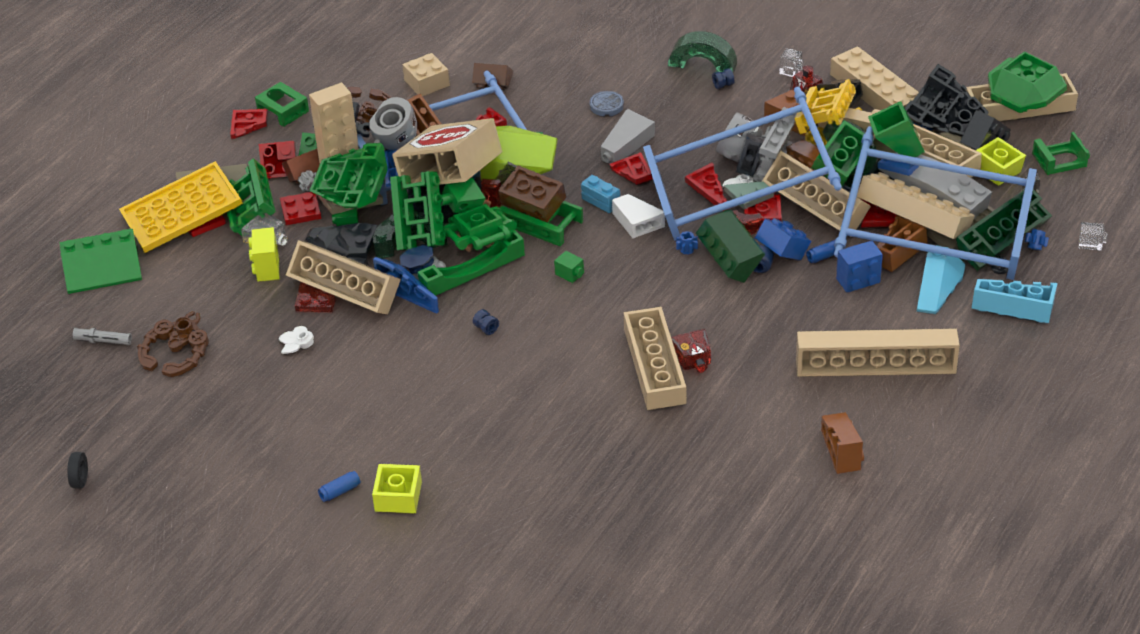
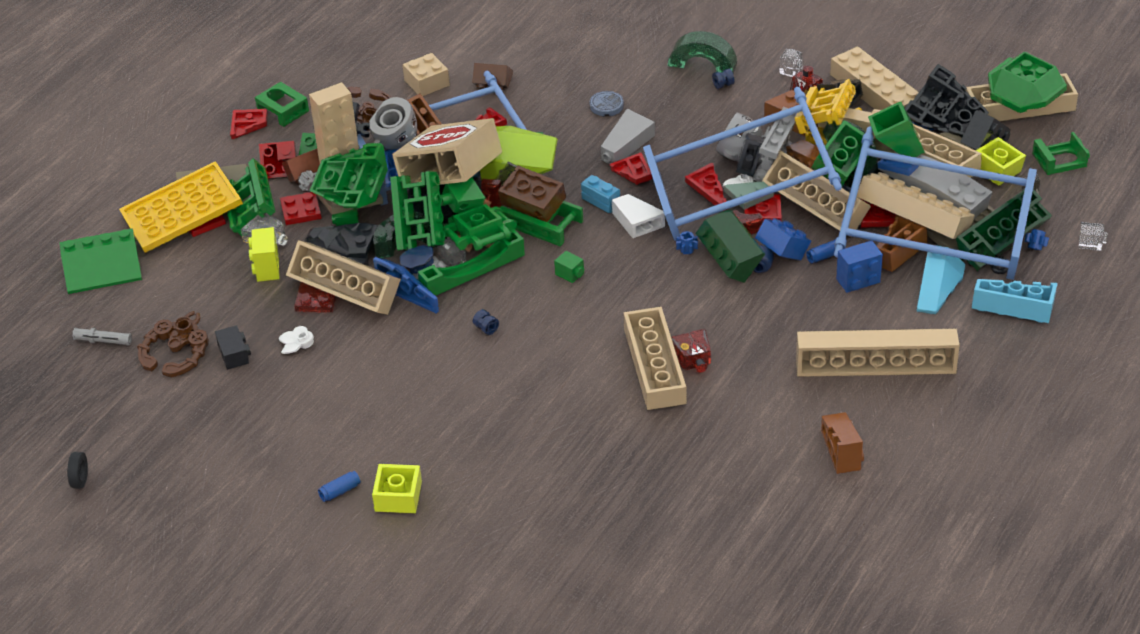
(232, 347): none -> black brick
(451, 254): none -> clear brick

